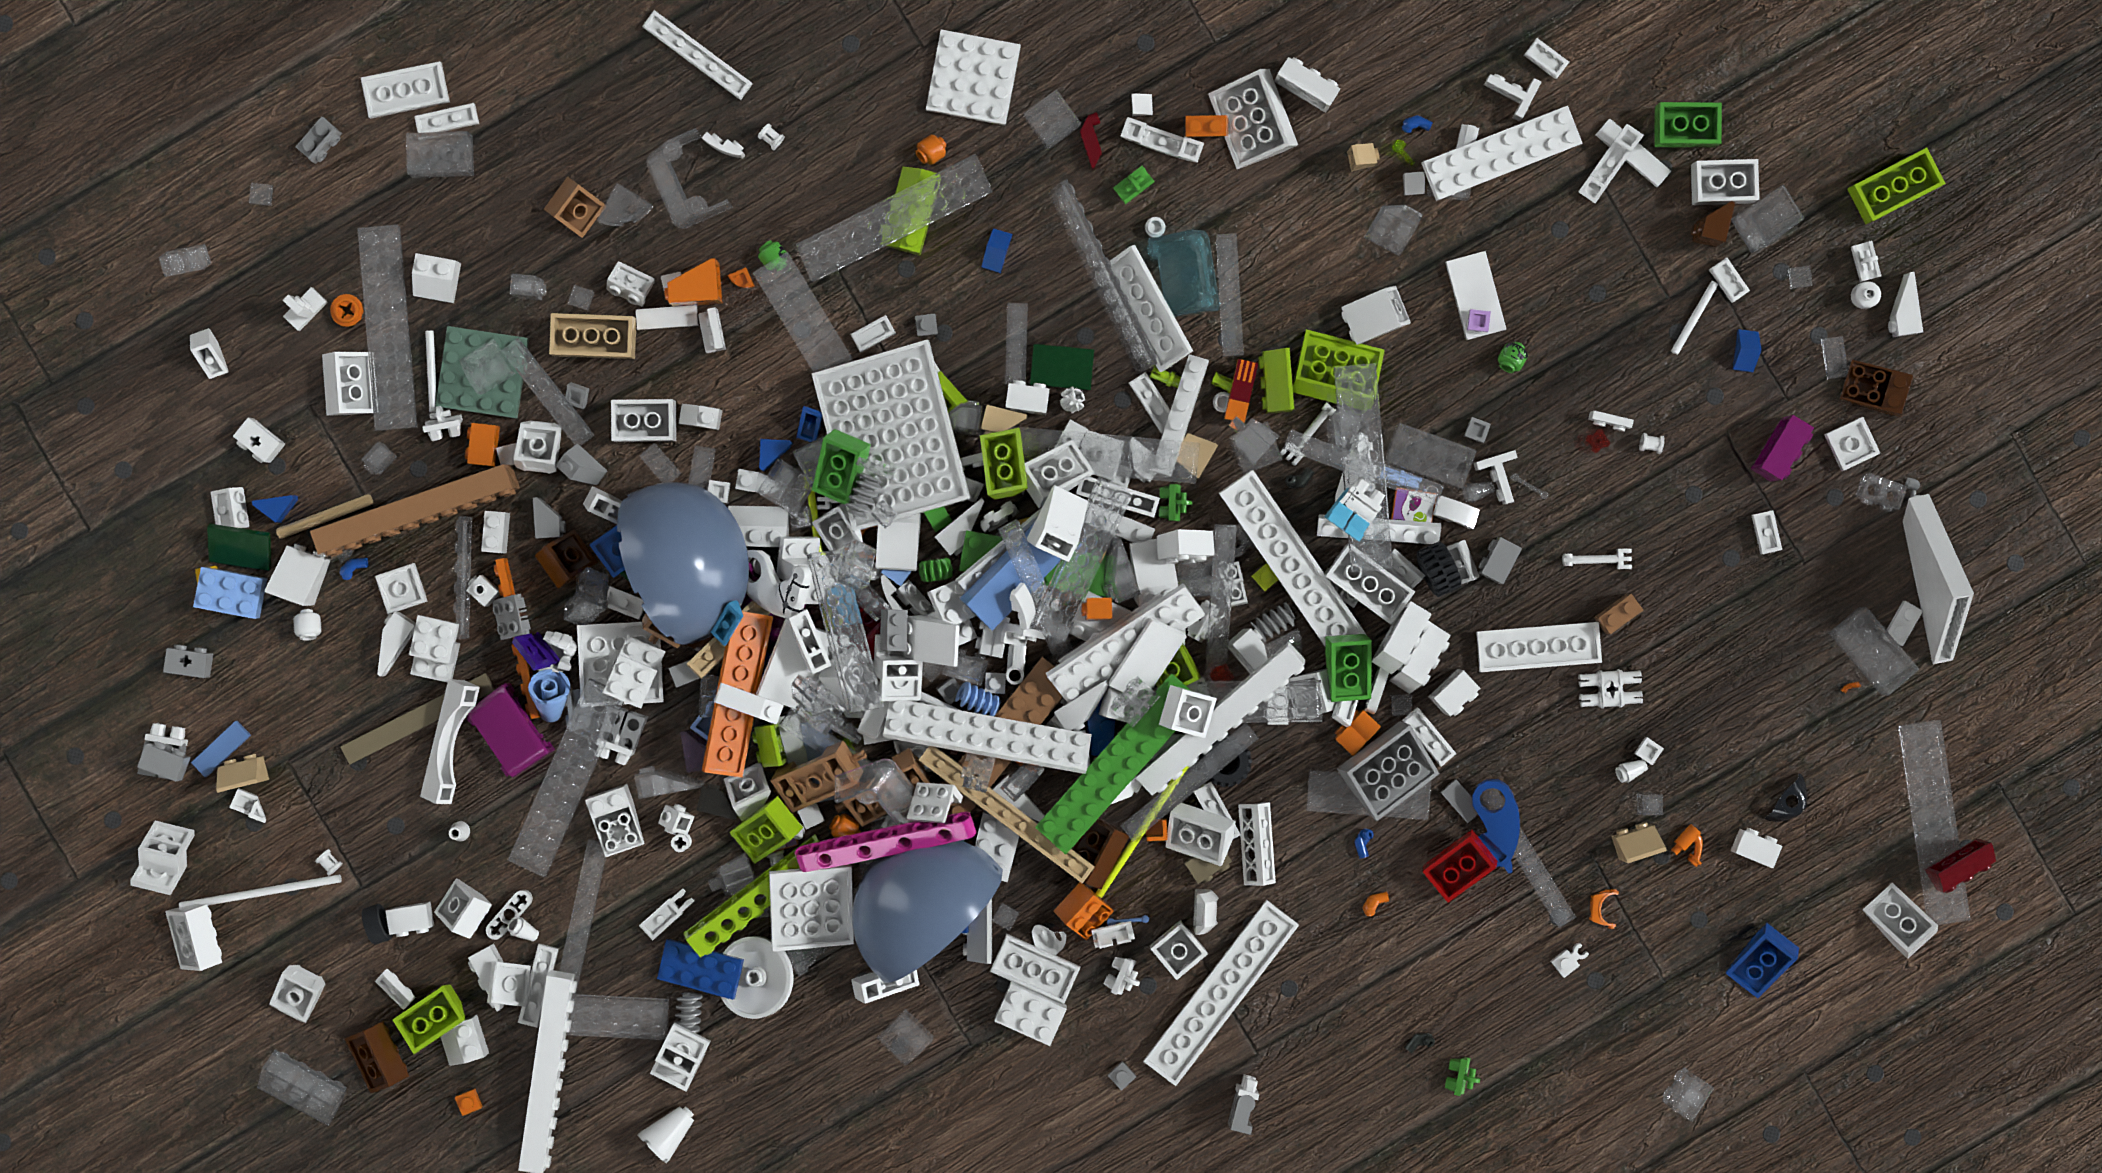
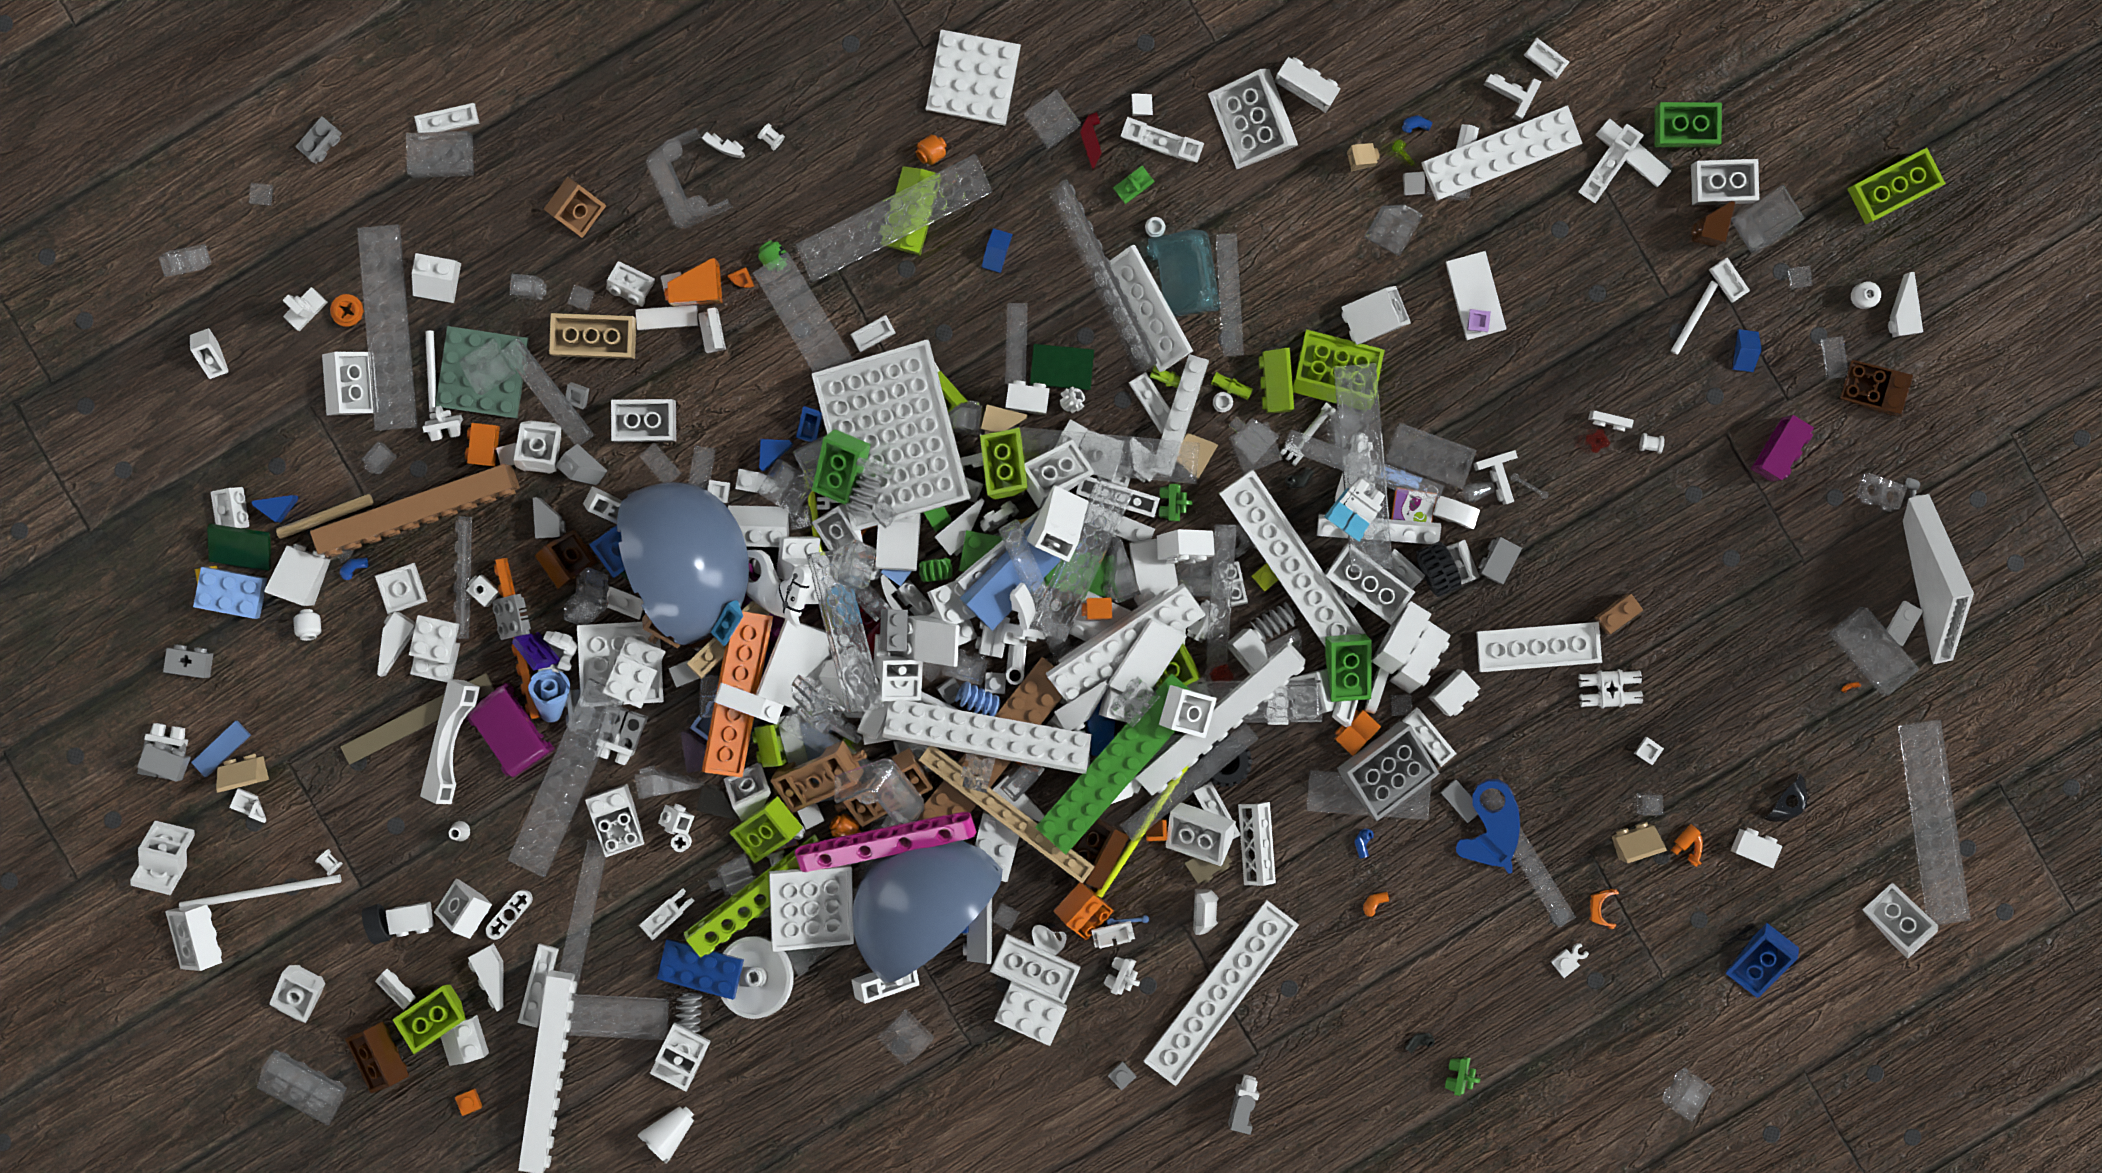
(269, 446): white brick -> none
(405, 90): white tile -> none
(495, 532): white brick -> none
(509, 984): white plate -> none
(521, 928): white cone -> none
(623, 207): clear brick -> none
(697, 55): white tile -> none
(700, 416): white slope -> none
(809, 642): white slope -> none
(926, 325): light grey plate -> none
(932, 802): white bracket -> none
(1178, 950): white brick -> none
(1207, 125): orange brick -> none
(1241, 390): tile -> none
(1459, 866): red brick -> none
(1477, 430): light grey plate -> none
(1512, 357): bright green head -> none
(1569, 559): white hinge -> none
(1630, 770): white cone -> none
(1766, 532): white plate -> none
(1852, 443): white plate -> none
(1866, 261): white hips -> none
(1961, 865): dark red slope -> none

